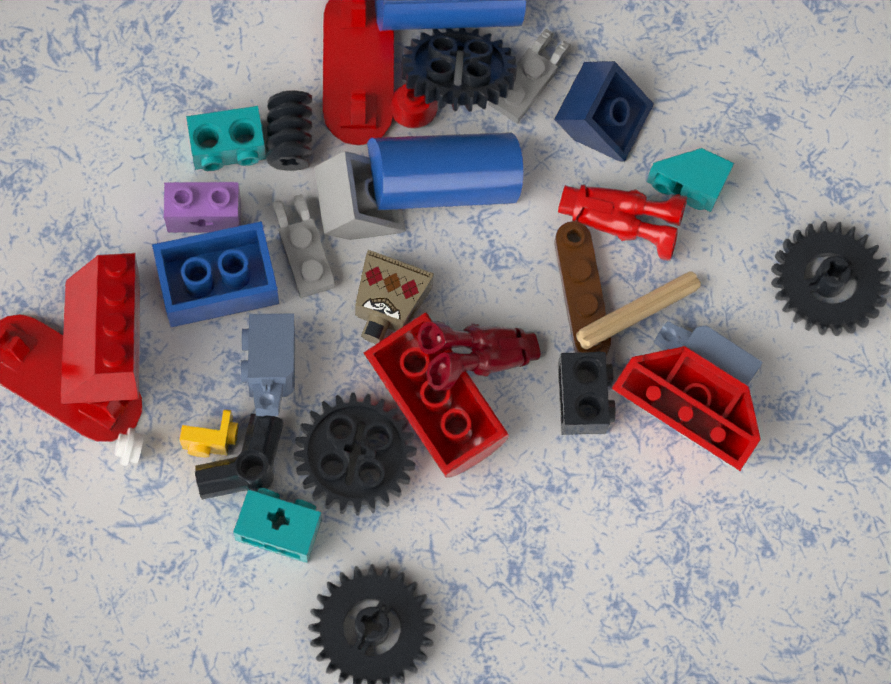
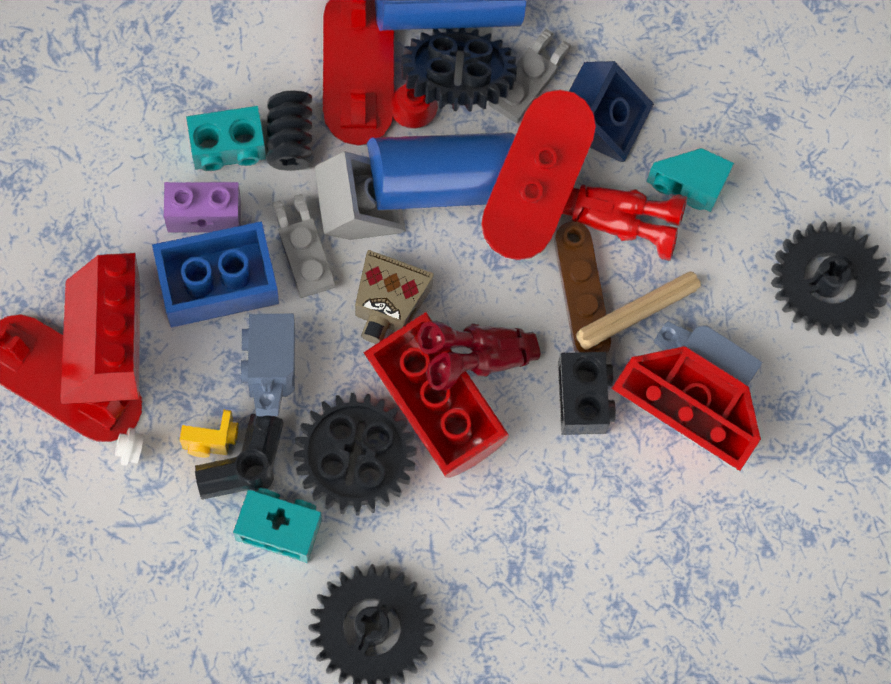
(538, 175): none -> red piece

